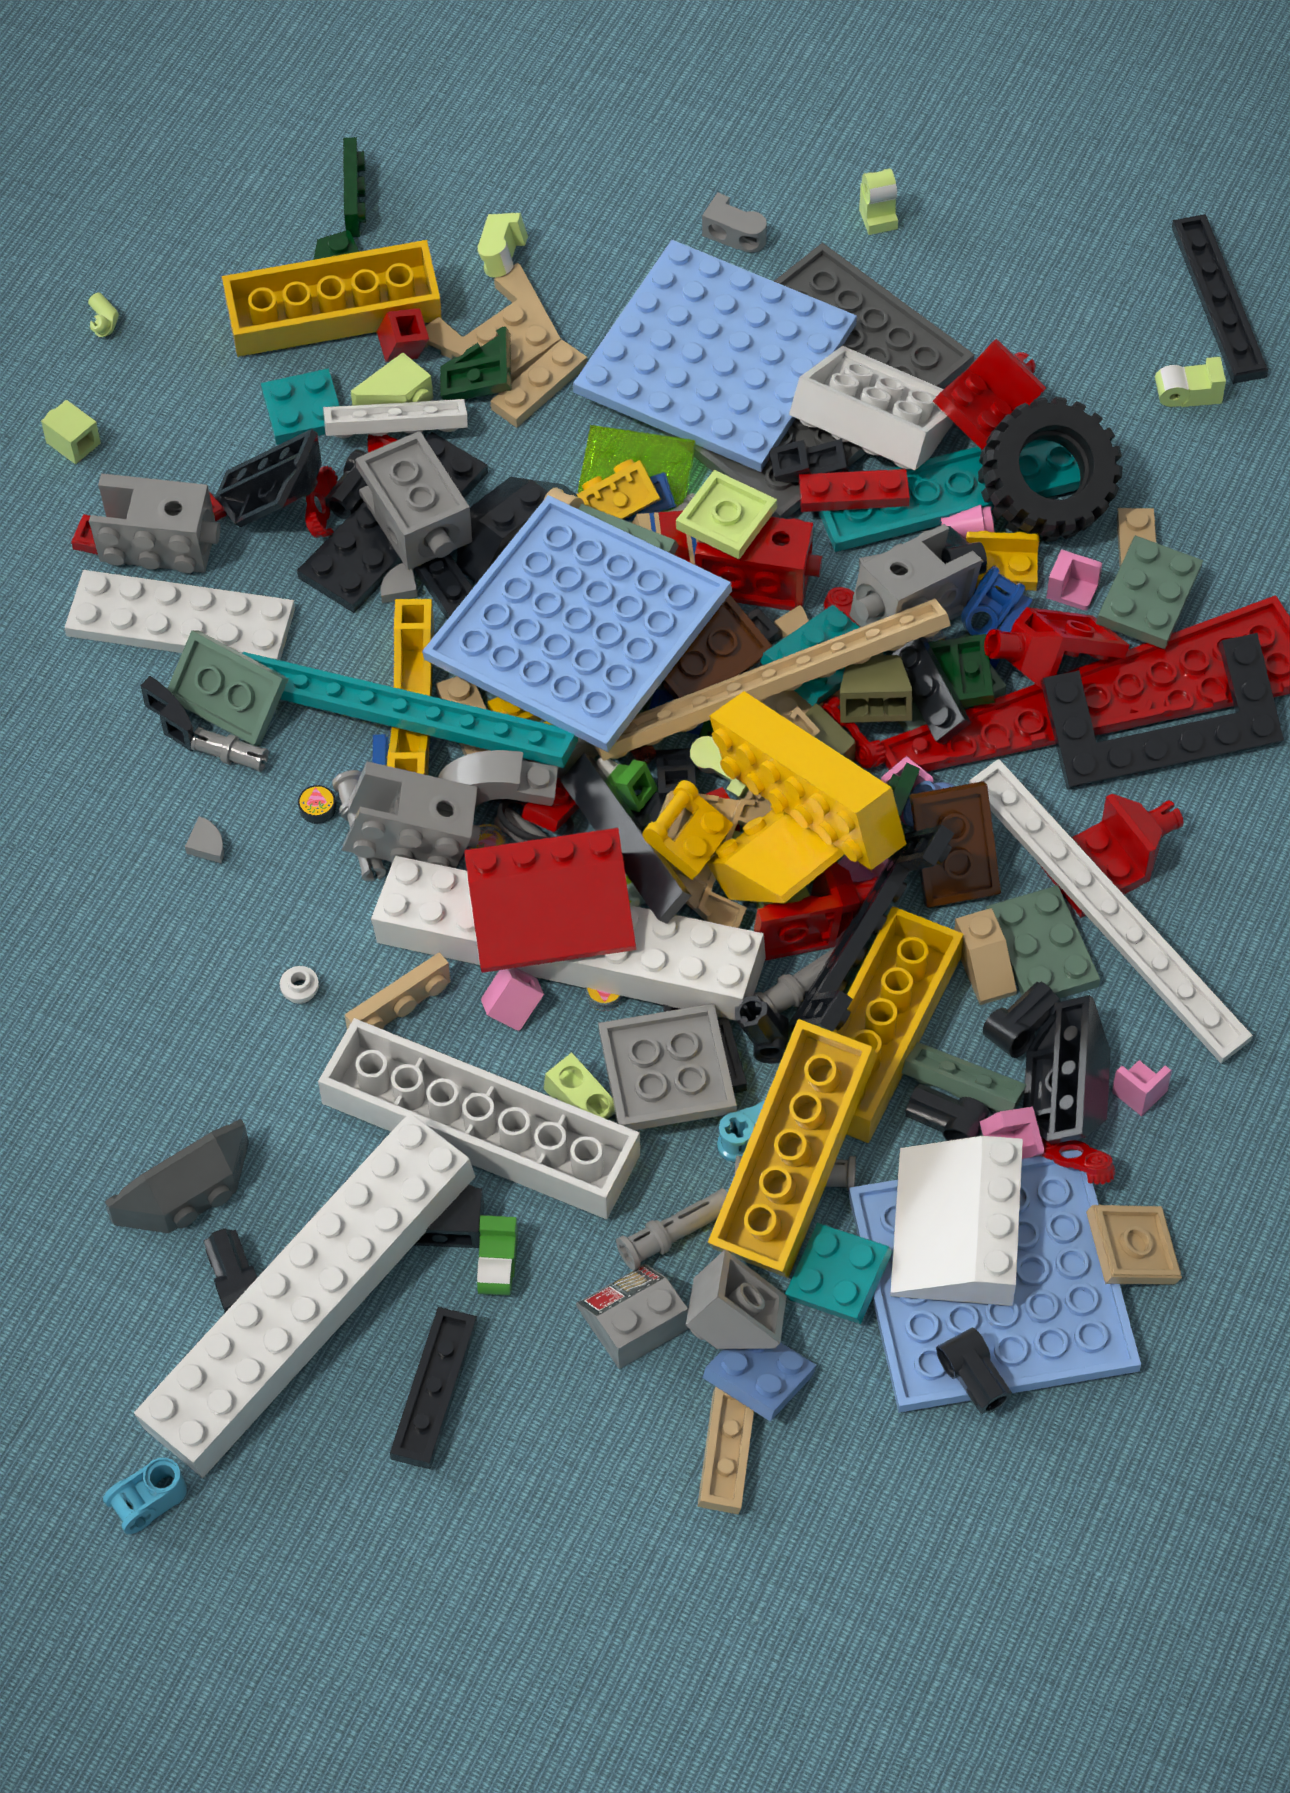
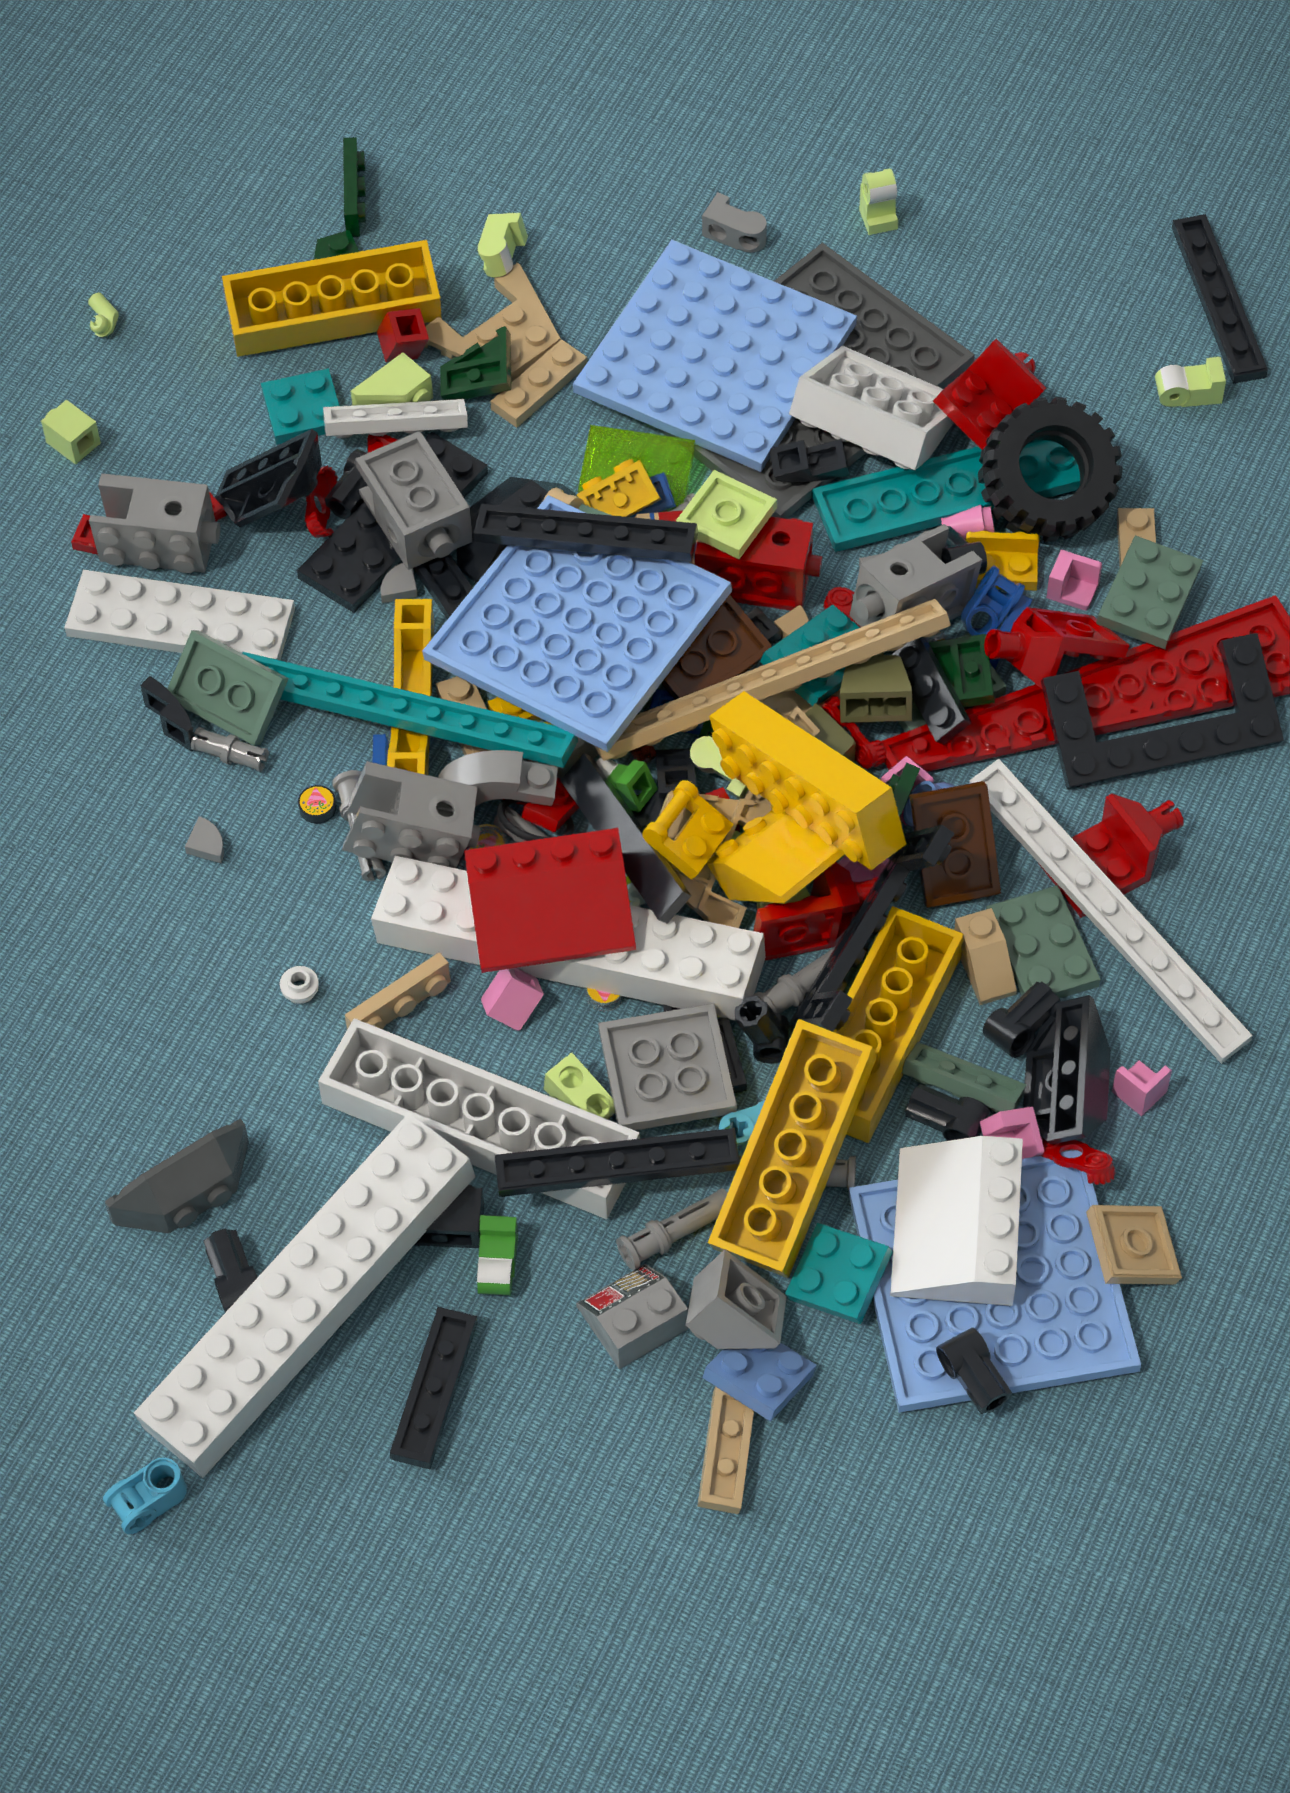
(586, 532): none -> black plate
(616, 1162): none -> black tile
(854, 490): red plate -> none

